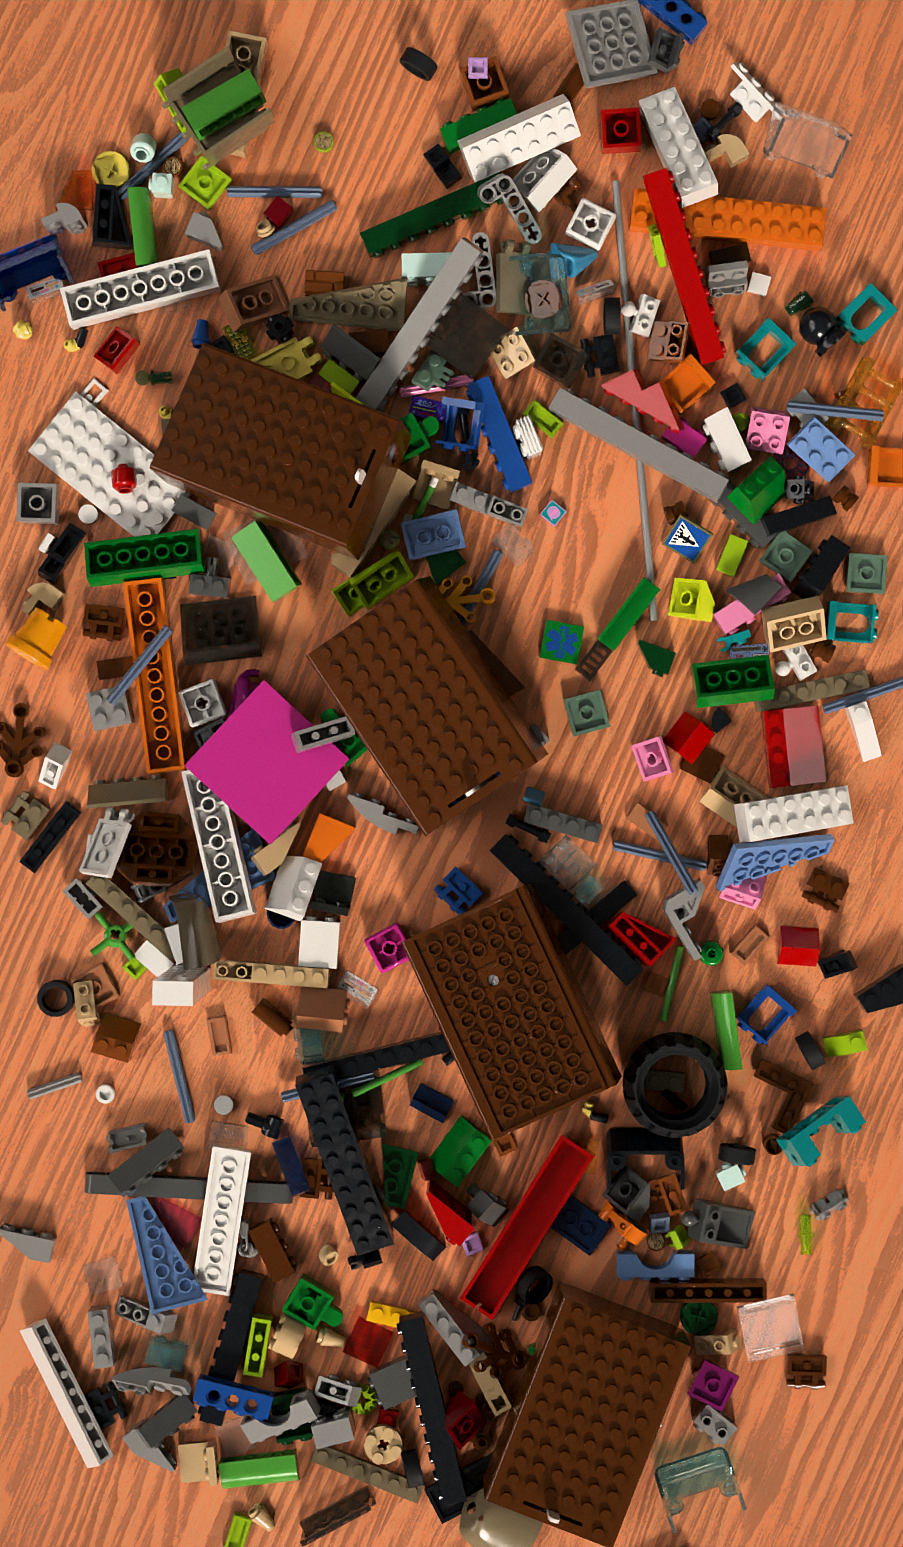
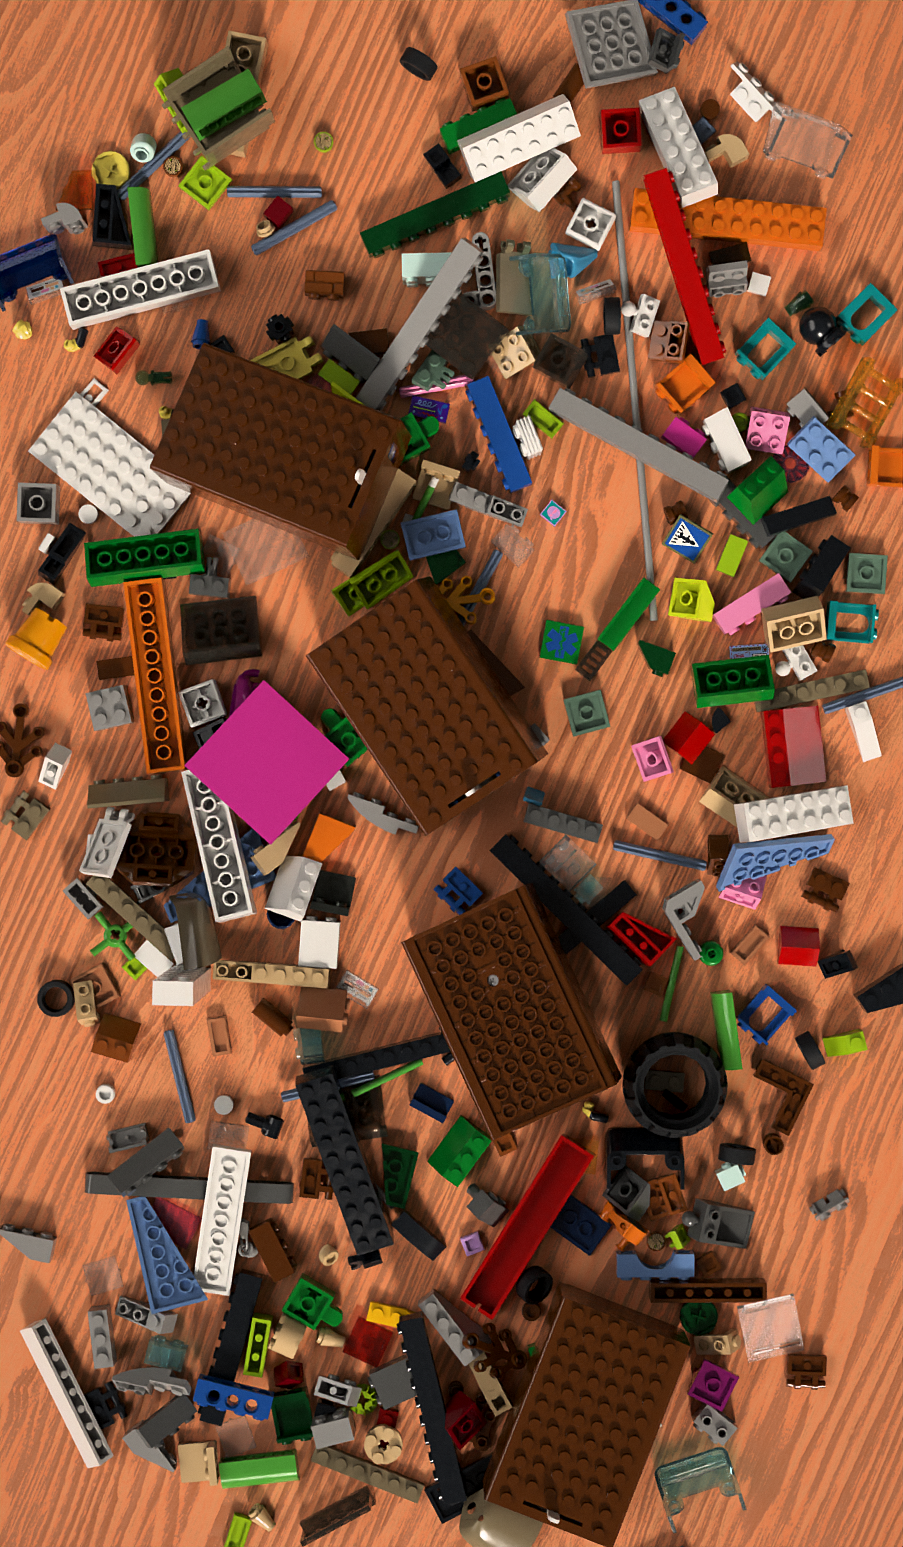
(50, 837): black tile -> none
(54, 1085): light grey axle -> none
(124, 479): red head -> none
(139, 665): sand blue axle -> none
(162, 185): light aqua brick -> none
(194, 512): dark grey slope -> none
(203, 231): light grey slope -> none
(240, 342): tile -> none
(253, 303): nougat slope -> none
(266, 560): bright green brick -> none
(291, 1166): clear blue plate -> none
(303, 1409): light grey arch -> none
(322, 734): light grey brick -> none
(363, 306): dark tan wing -> none
(377, 943): dark pink brick -> none
(412, 1468): black tyre -> none
(426, 1169): dark red slope -> none
(448, 438): blue panel -> none
(452, 1215): red slope -> none
(462, 412): black bar -> none
(477, 67): lavender tile -> none
(514, 210): light grey beam -> none
(521, 1303): black hand -> none
(543, 299): tile -> none
(543, 836): black bar -> none
(651, 400): slope -> none
(657, 247): lime tile -> none
(659, 1223): sand blue tile -> none
(671, 852): sand blue axle -> none
(714, 131): black bar -> none
(739, 638): teal plate -> none
(755, 592): dark grey slope -> none
(799, 490): black brick -> none
(805, 1234): clear neon green pin -> none
(835, 410): sand blue axle -> none
(838, 1111): teal plate -> none

